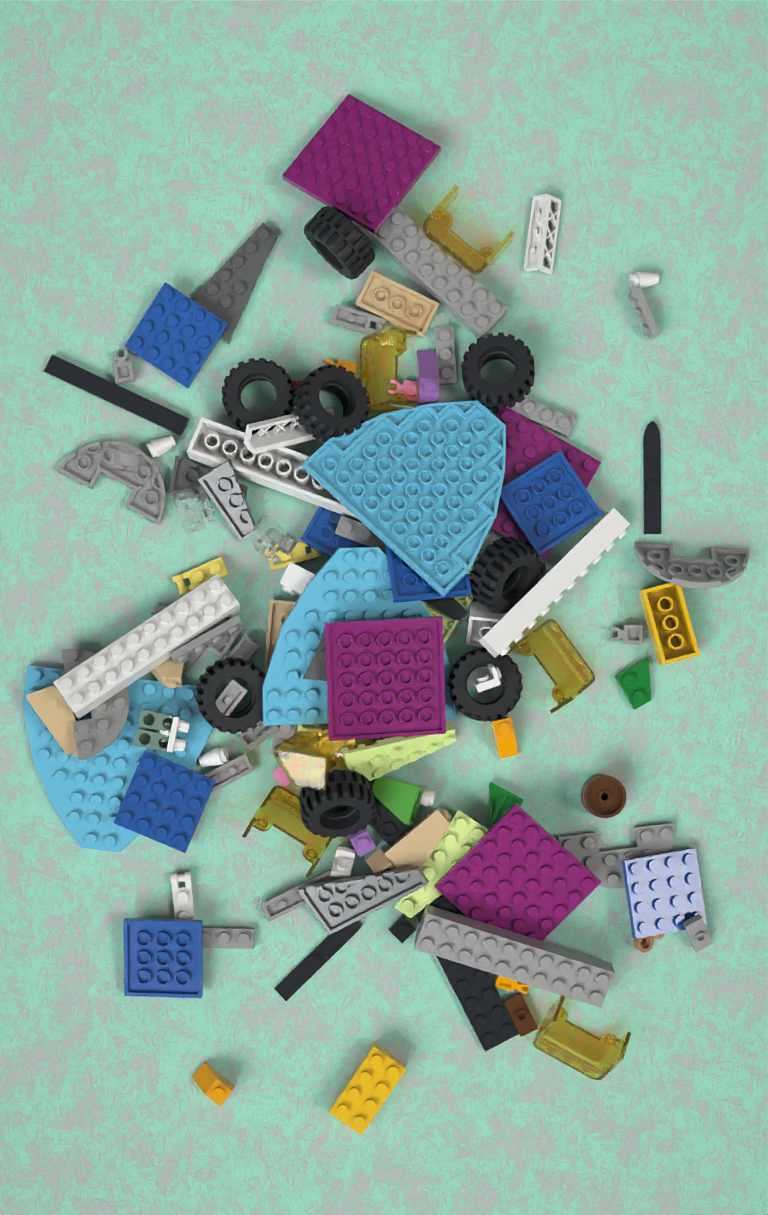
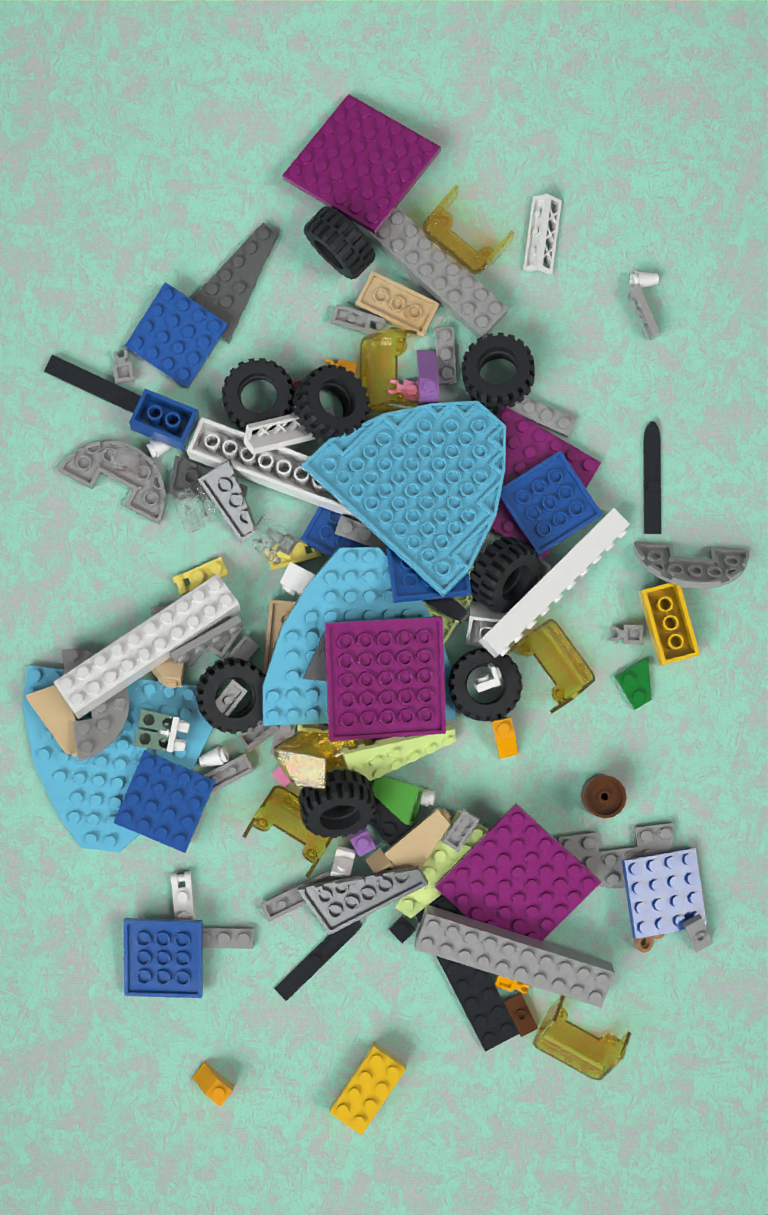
(164, 419): none -> blue brick
(460, 830): none -> light grey plate
(500, 802): green wing -> none

